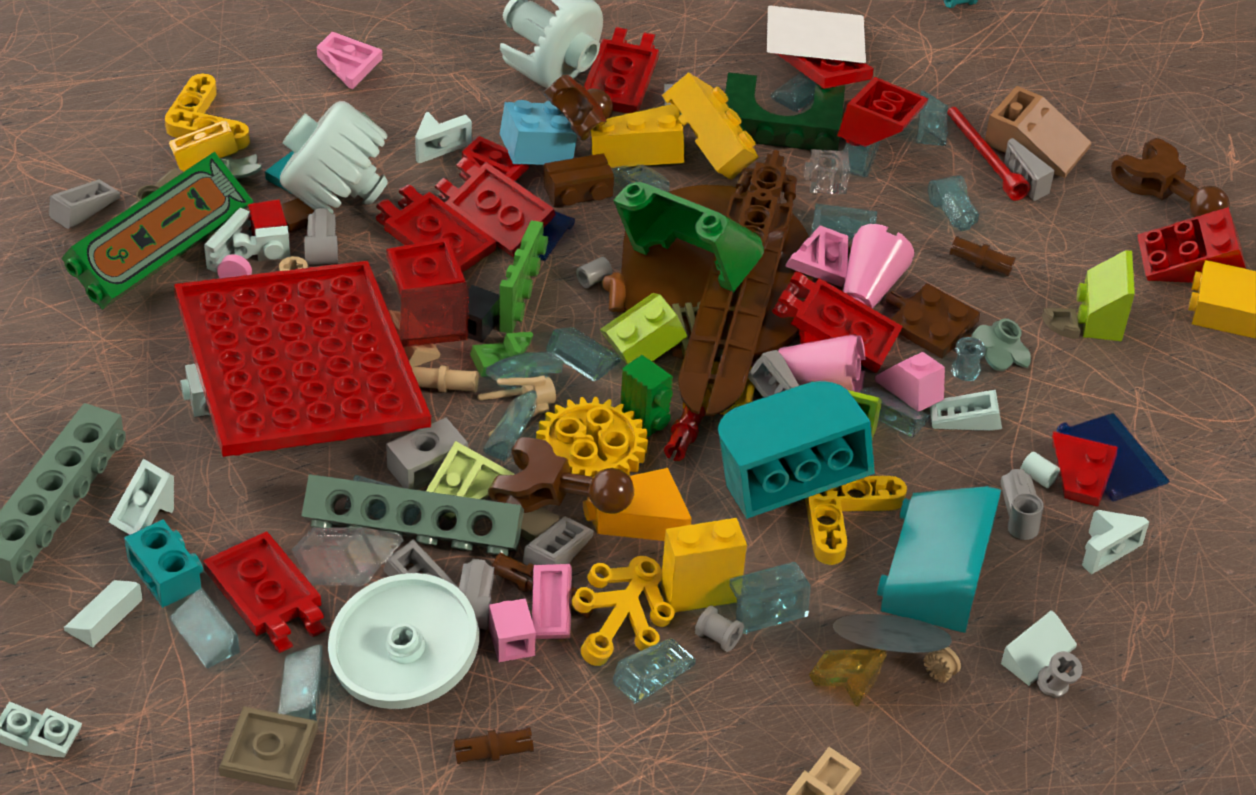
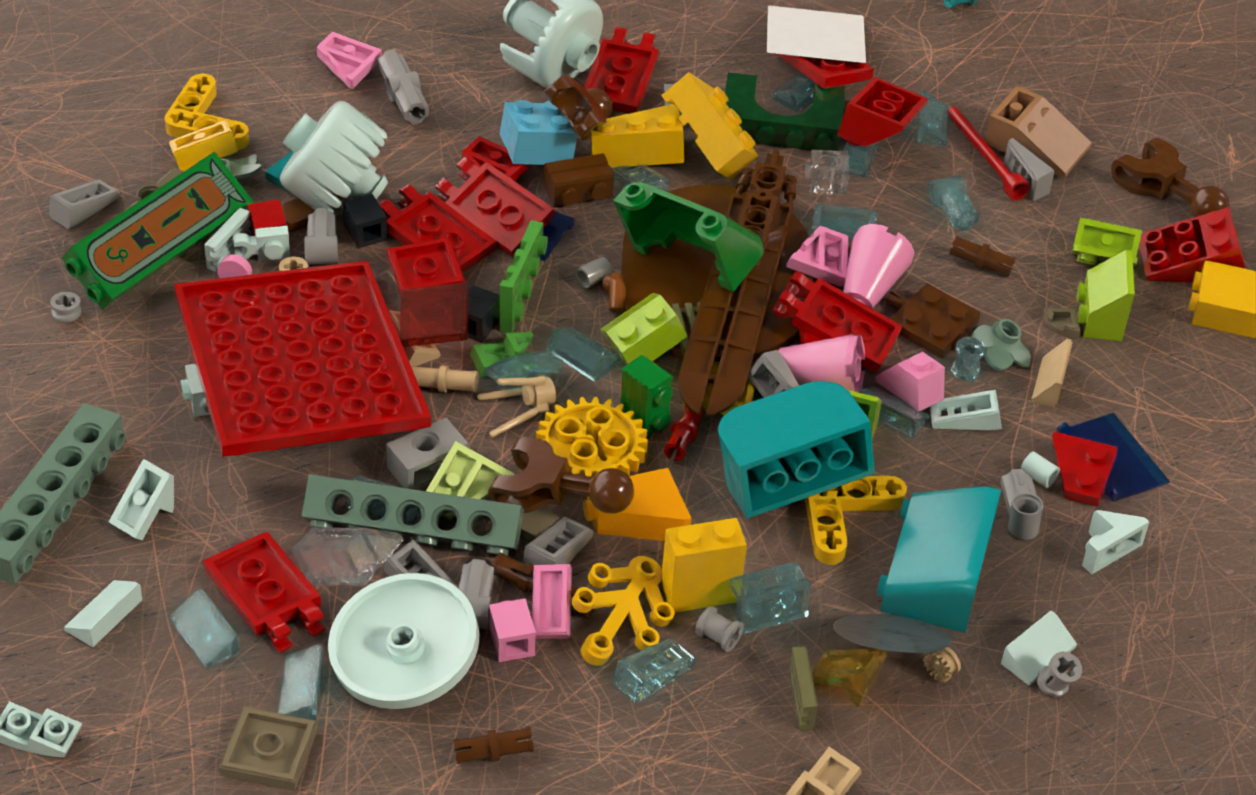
(62, 313): none -> light grey bush
(164, 562): teal brick -> none
(365, 221): none -> black brick
(403, 87): none -> light grey piece
(439, 139): light aqua slope -> none
(511, 425): clear light blue slope -> none
(803, 688): none -> olive tile
(1052, 374): none -> tan slope
(1103, 241): none -> lime bracket

